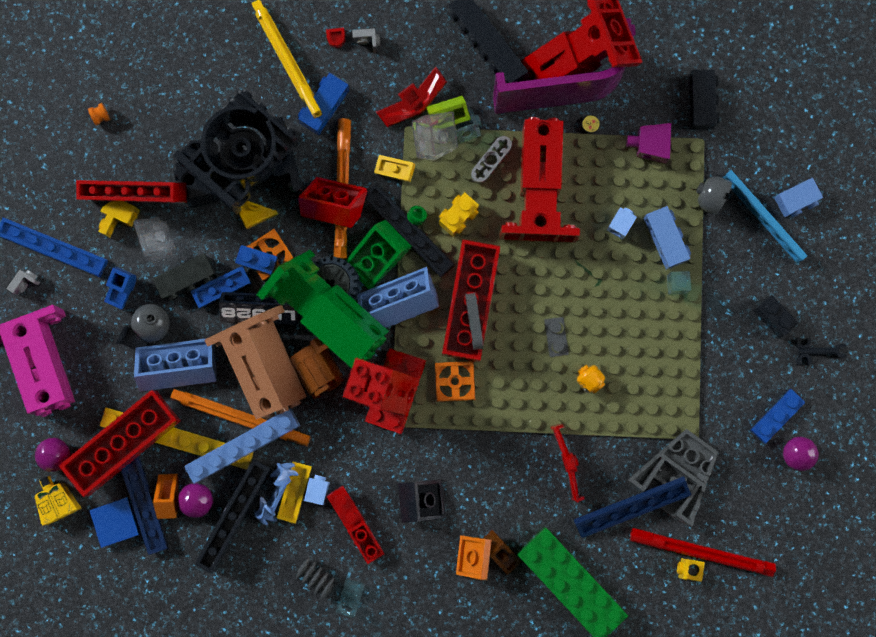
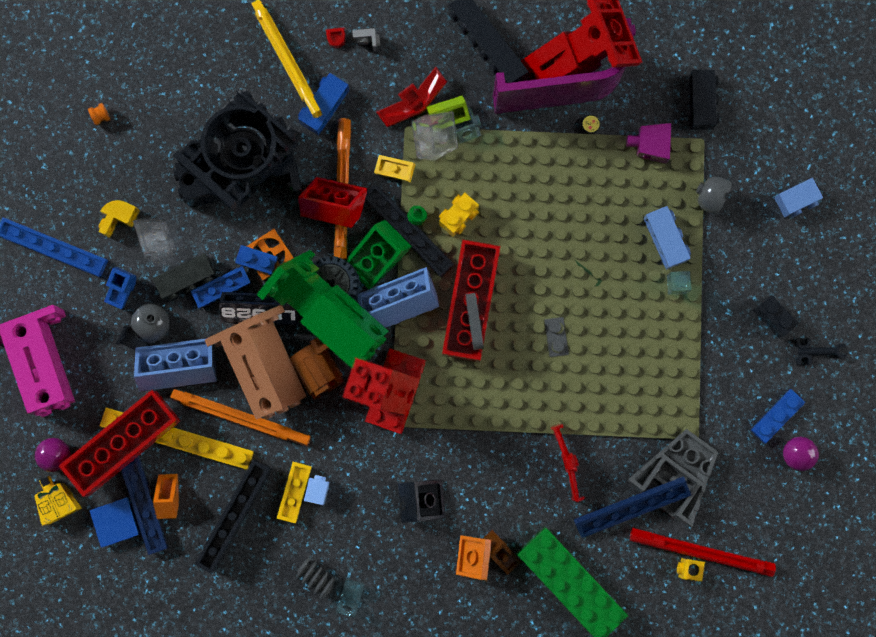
(20, 281): light grey bracket -> none
(131, 191): red brick -> none
(195, 500): magenta piece -> none
(242, 446): medium blue brick -> none
(254, 214): yellow tile -> none
(267, 508): medium blue piece -> none
(355, 524): red slope -> none
(469, 366): orange piece -> none
(503, 152): light grey beam -> none
(541, 185): red brick -> none
(590, 378): light orange head -> none
(622, 222): light blue brick -> none
(765, 218): dark azure tile -> none

